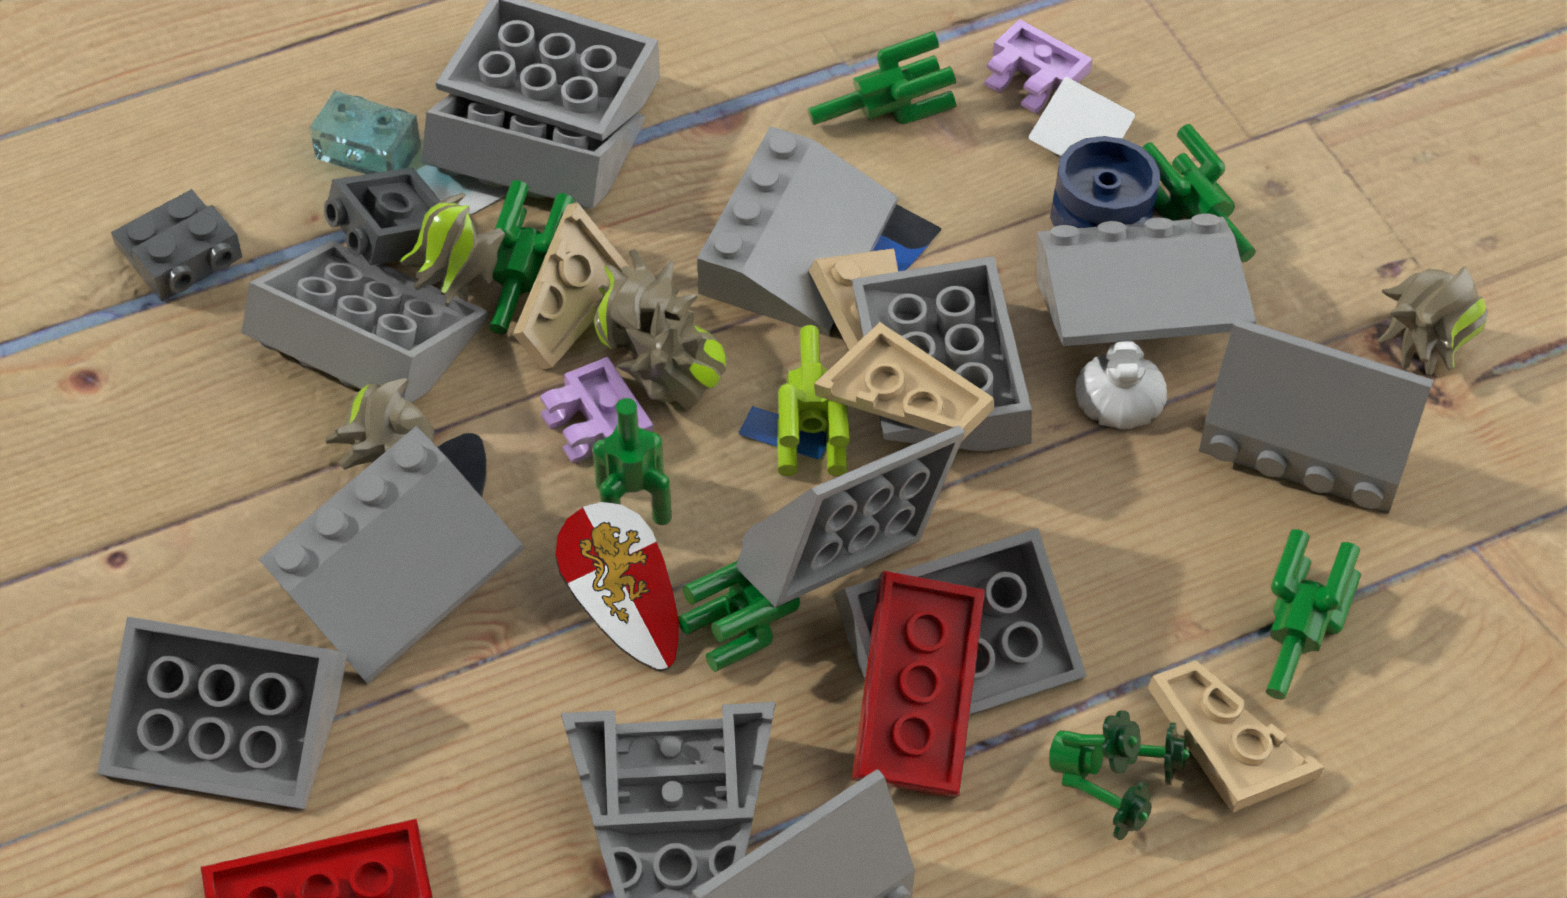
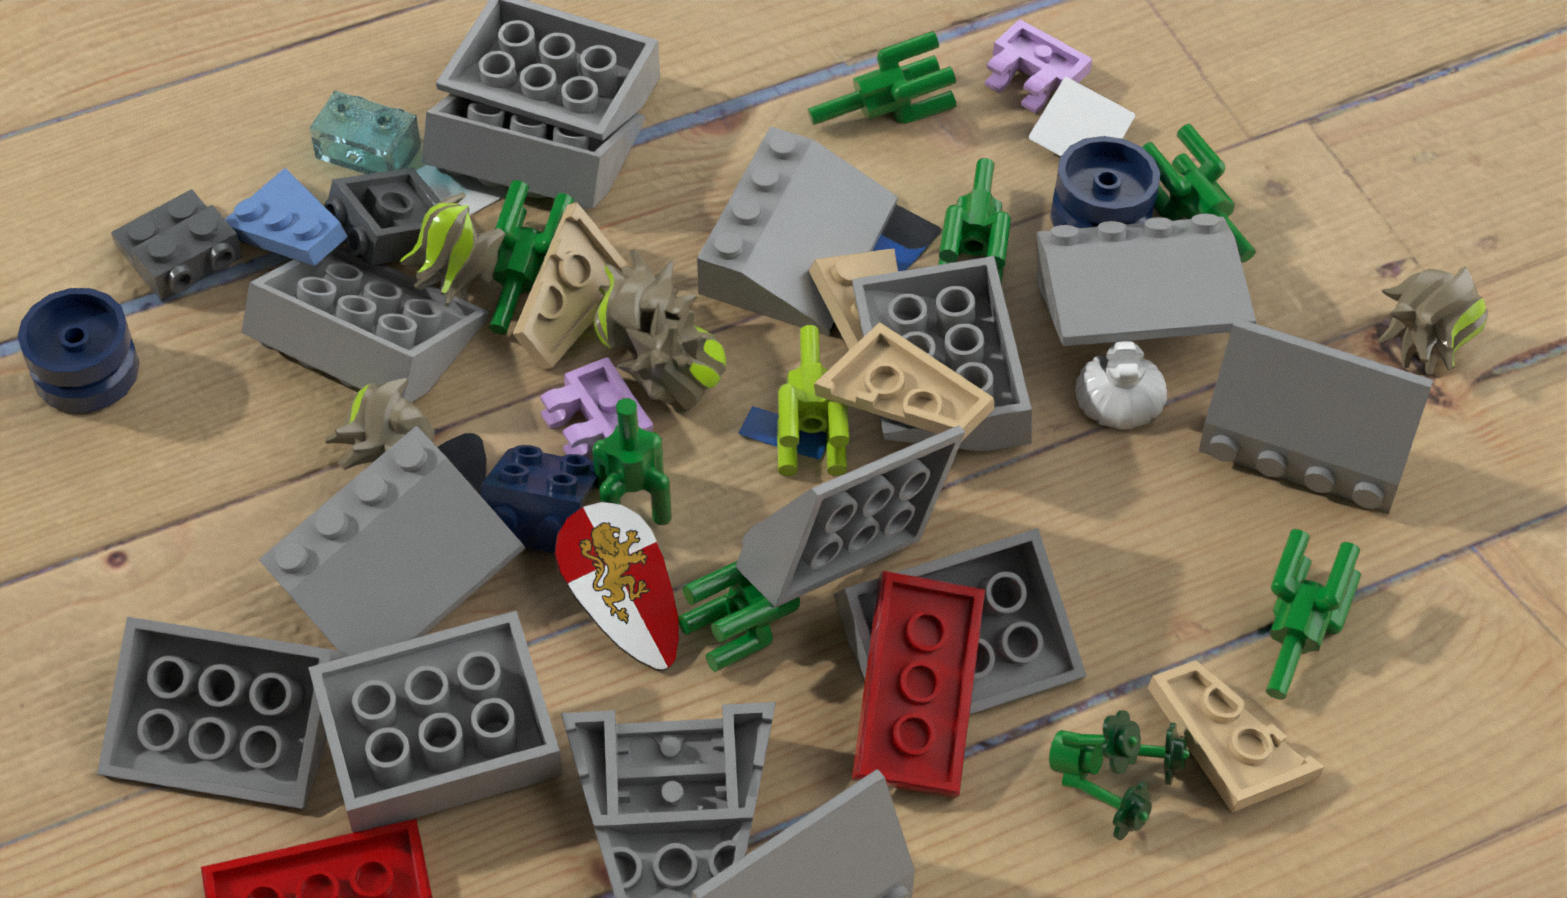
(79, 350): none -> dark blue wheel
(287, 221): none -> medium blue wing
(436, 722): none -> light grey slope
(538, 492): none -> dark blue bracket
(976, 222): none -> green plant

